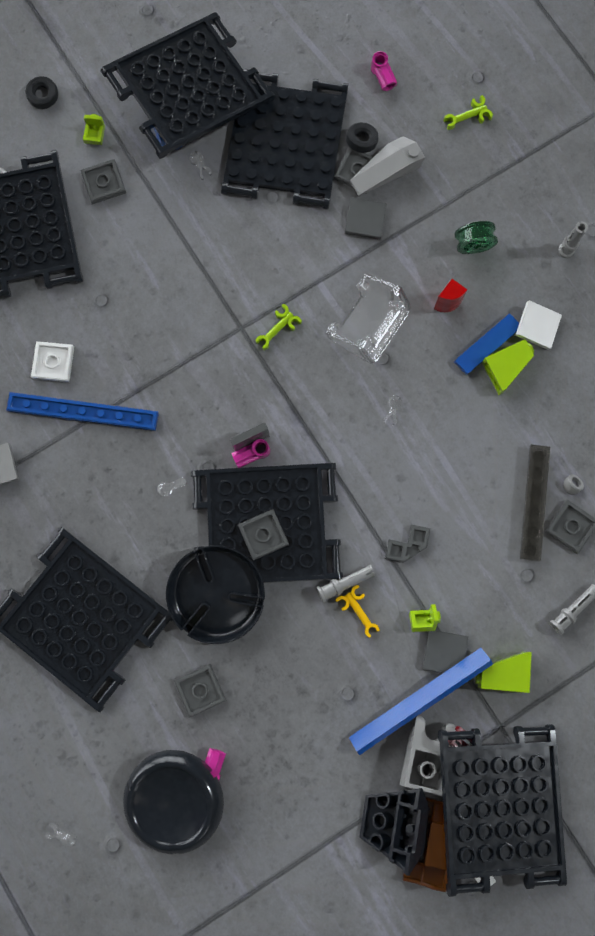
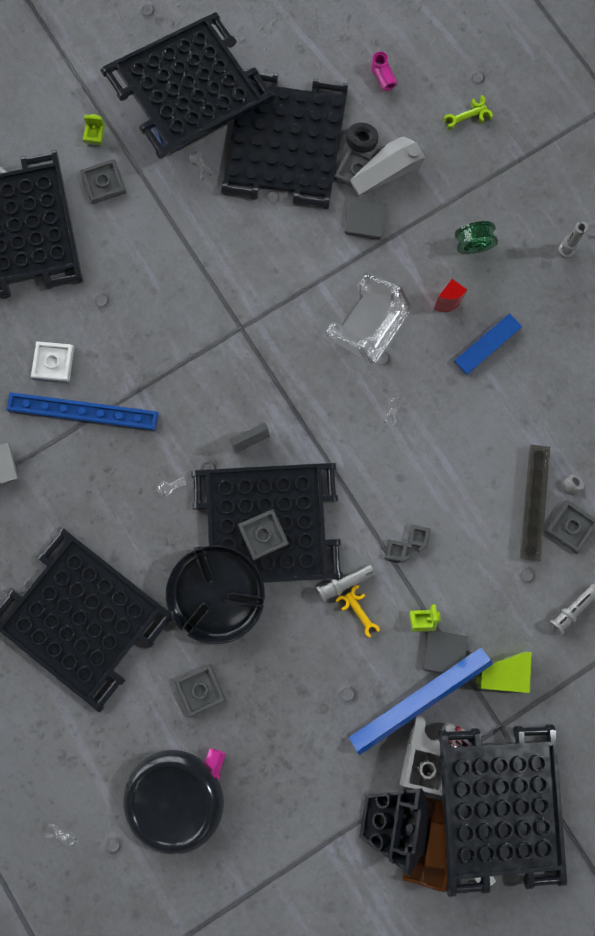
(39, 82): black tyre -> none
(248, 454): dark pink piece -> none
(286, 318): lime bar -> none
(507, 364): lime slope -> none
(538, 325): white tile -> none

